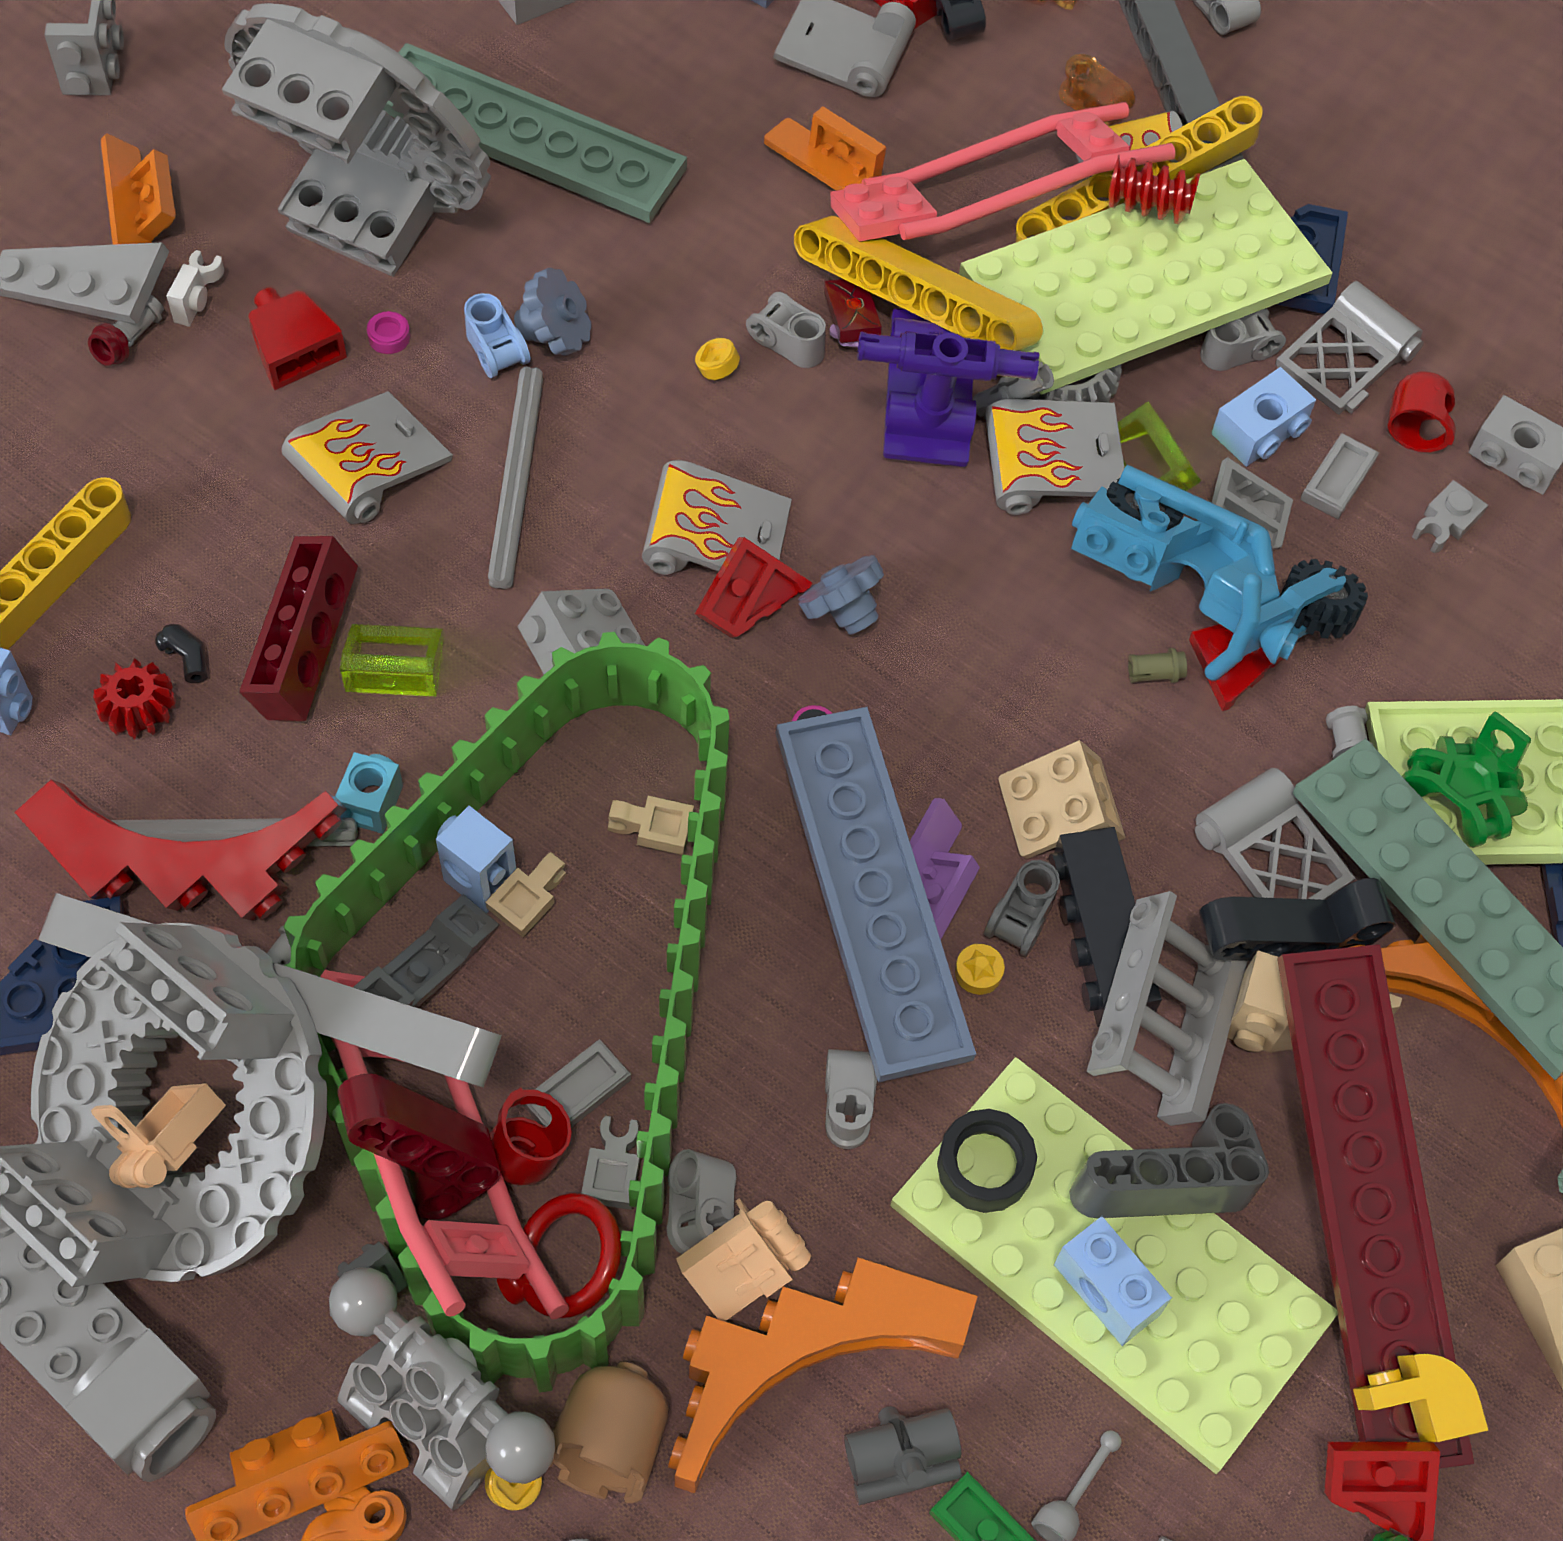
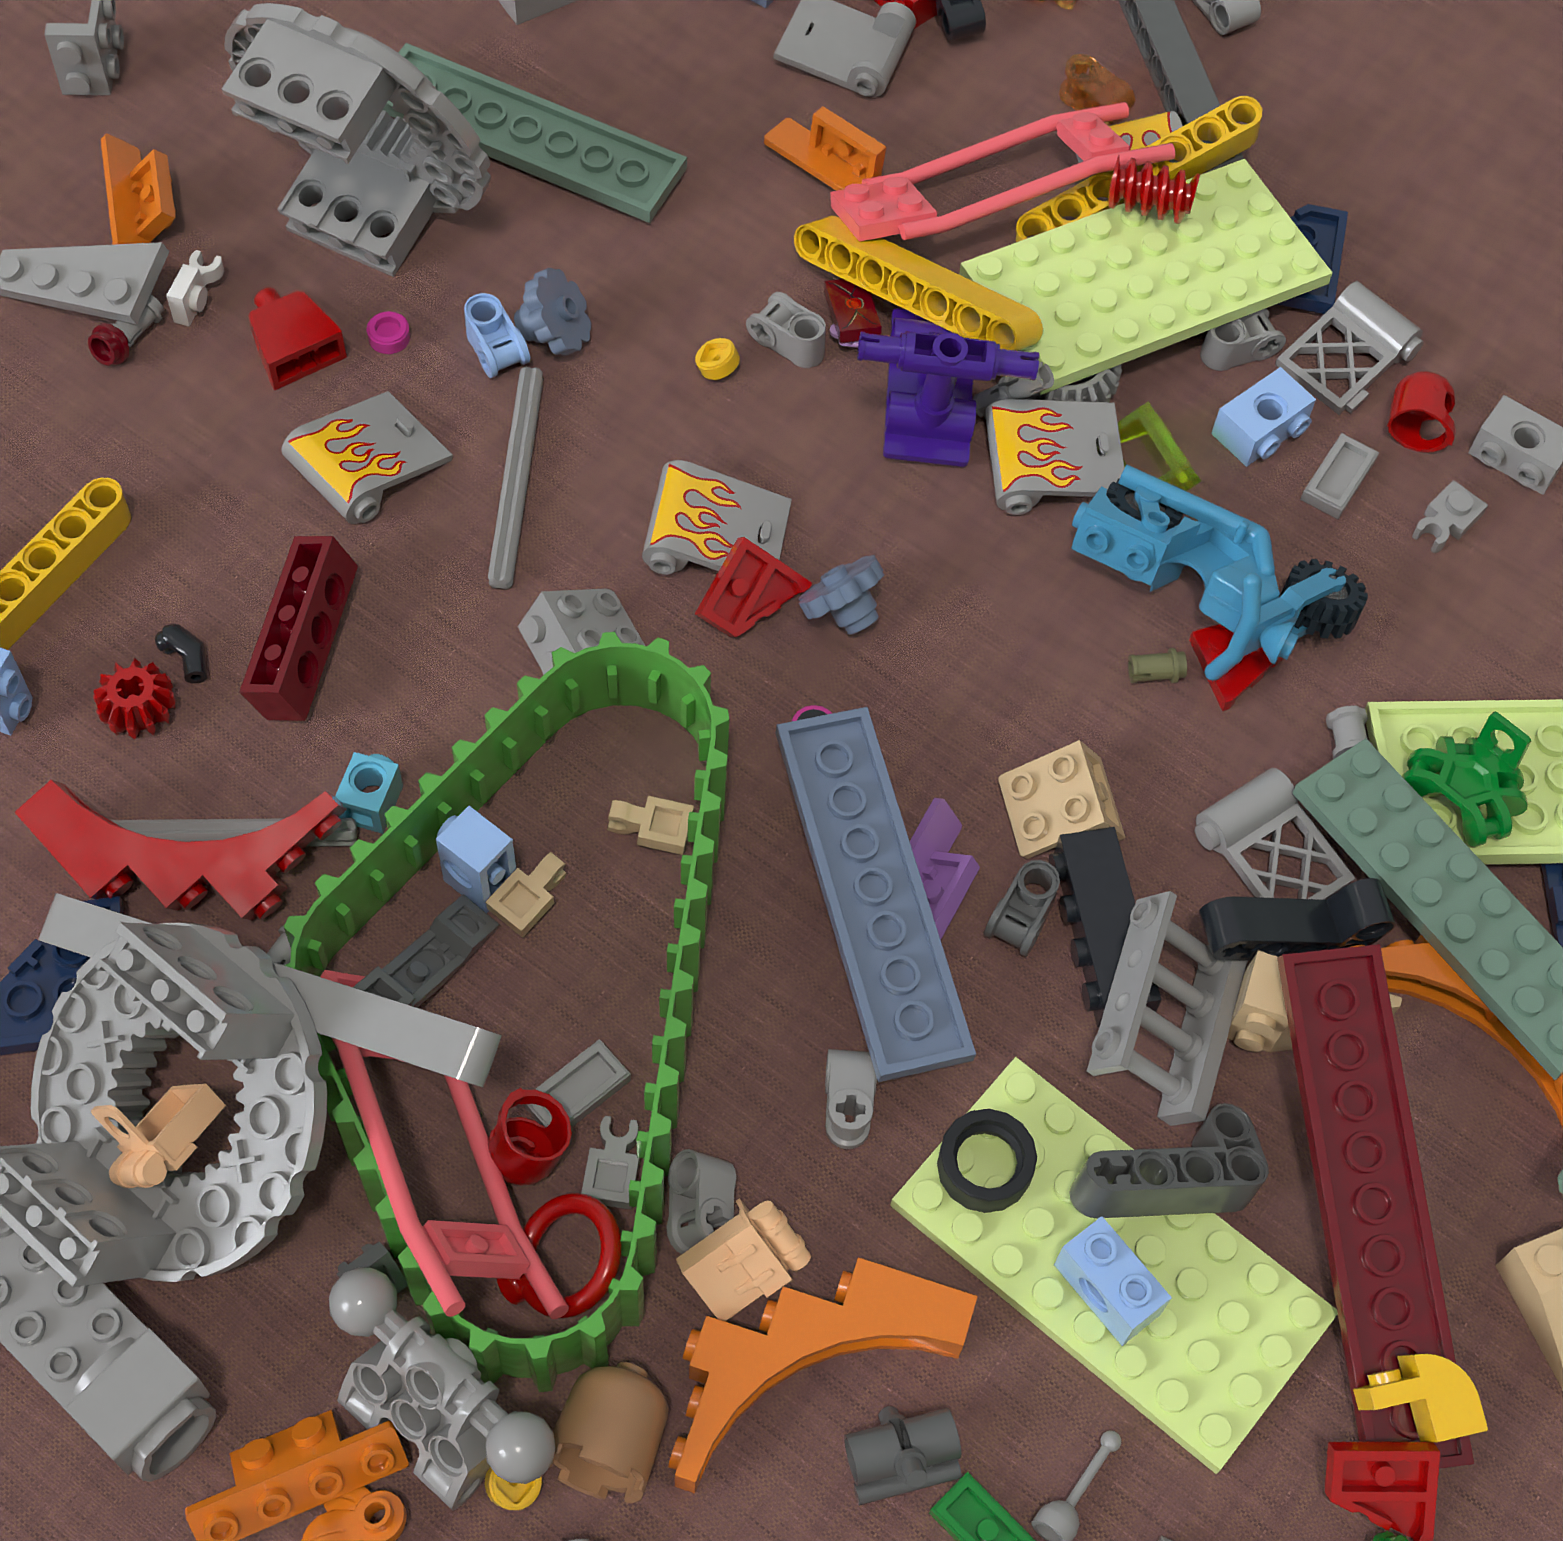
(392, 673): clear neon green tile -> none
(443, 1151): dark red beam -> none
(979, 969): yellow tile -> none
(1253, 499): light grey slope -> none

